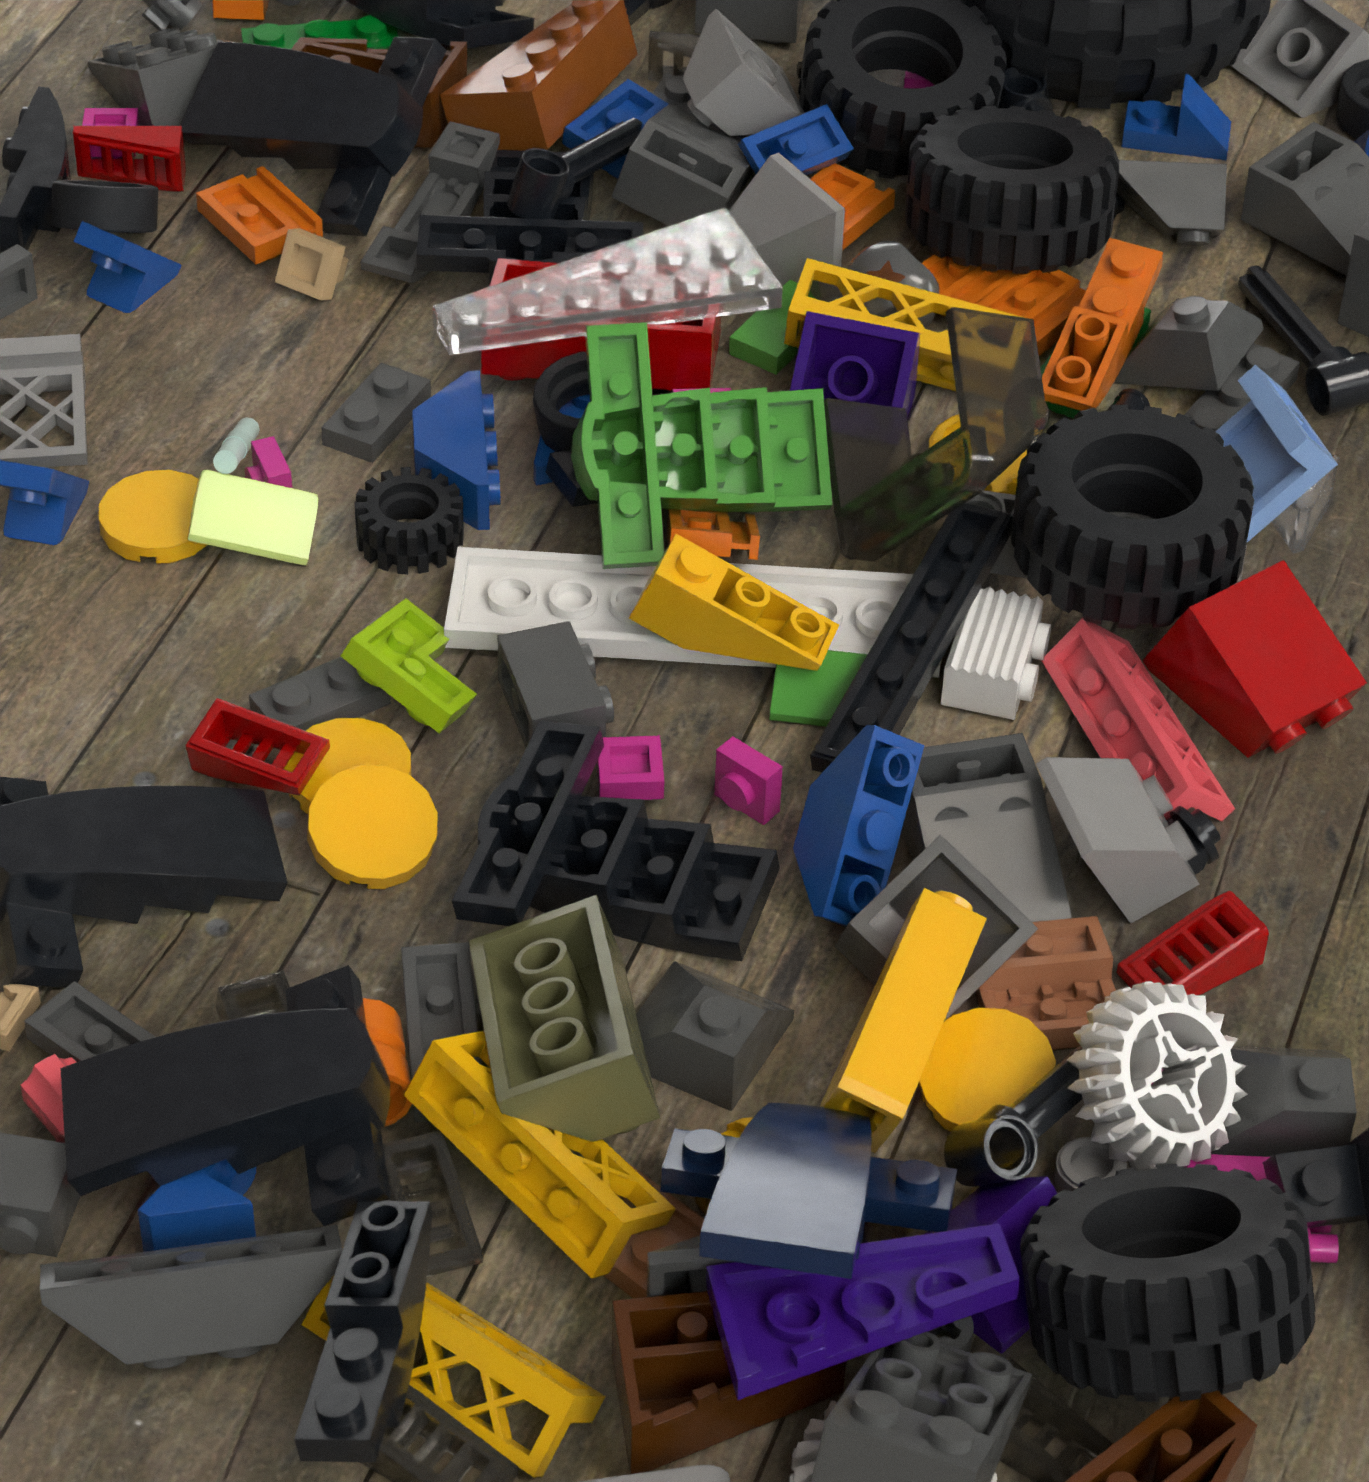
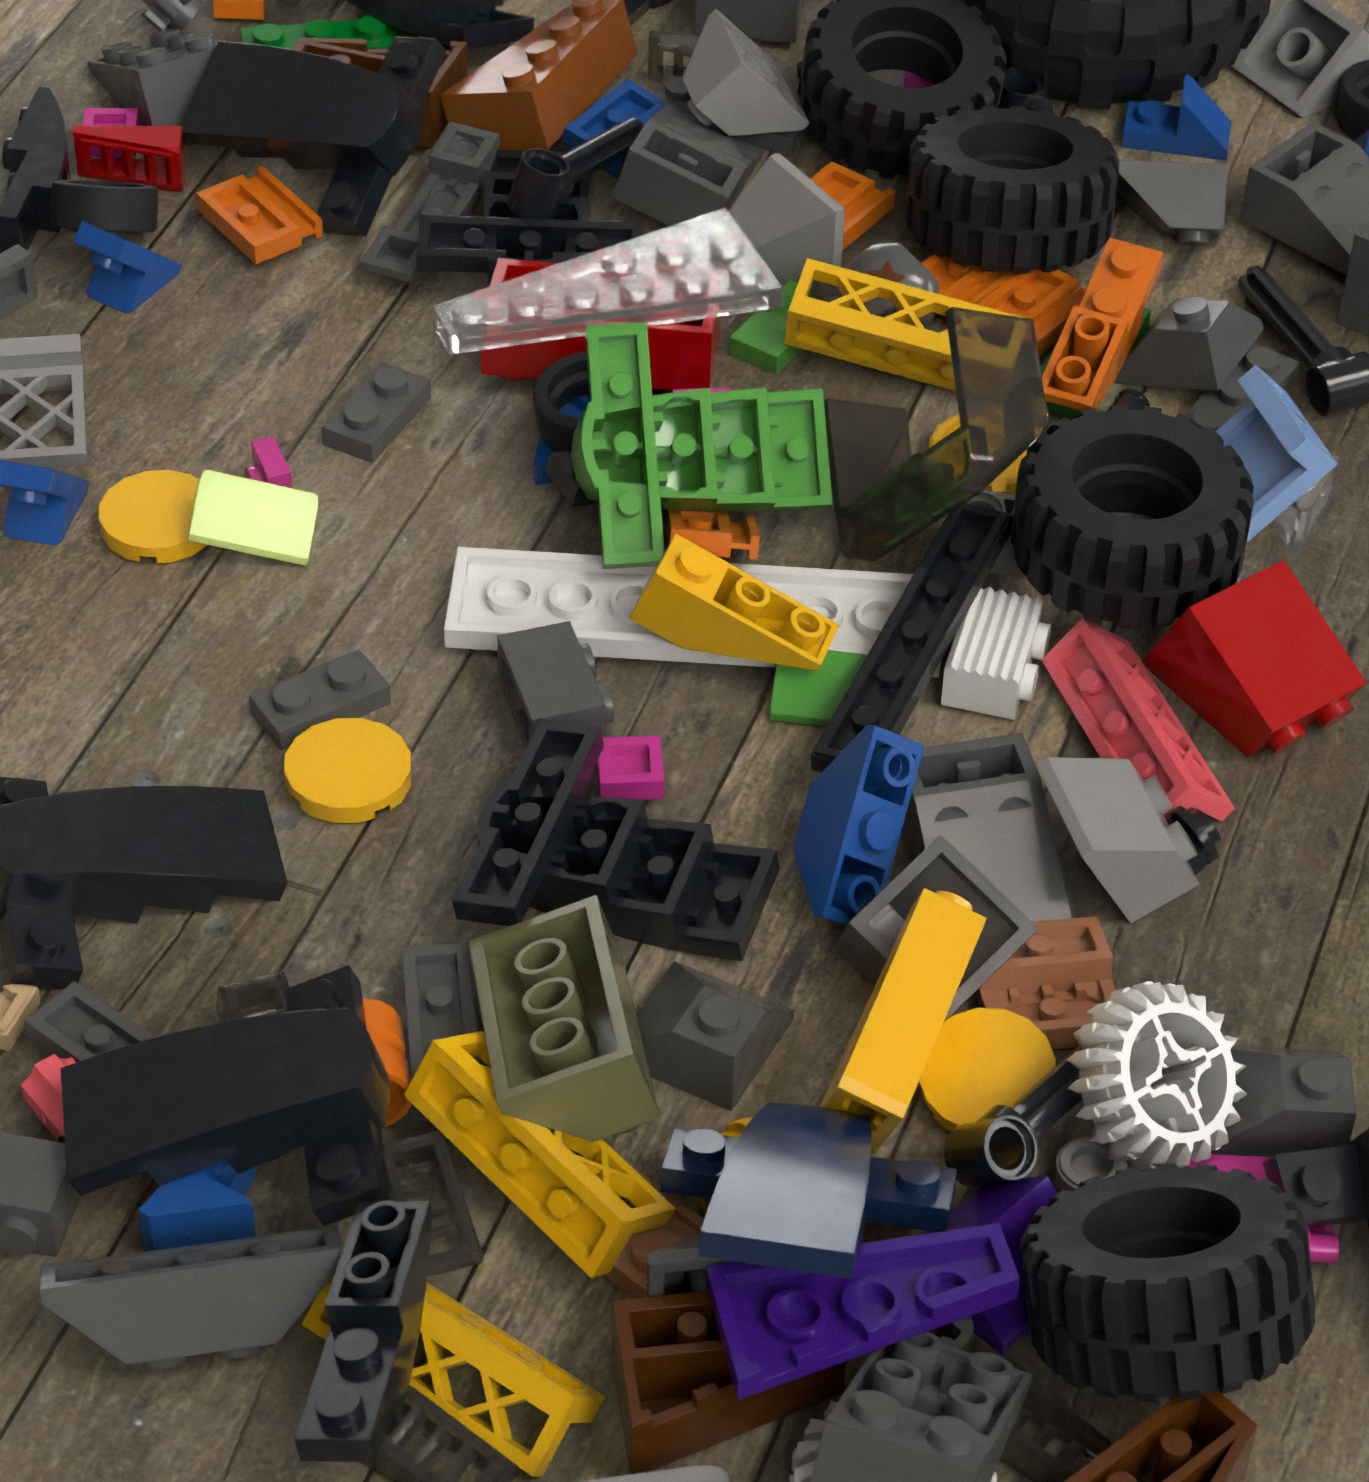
(229, 721): red slope -> none
(236, 445): light aqua piece -> none
(311, 264): tan tile -> none
(372, 826): yellow tile -> none
(399, 658): lime plate -> none
(409, 543): black tyre -> none
(454, 442): blue slope -> none
(748, 780): dark pink plate -> none
(806, 141): blue slope -> none
(857, 361): dark purple slope -> none
(1224, 925): red slope -> none

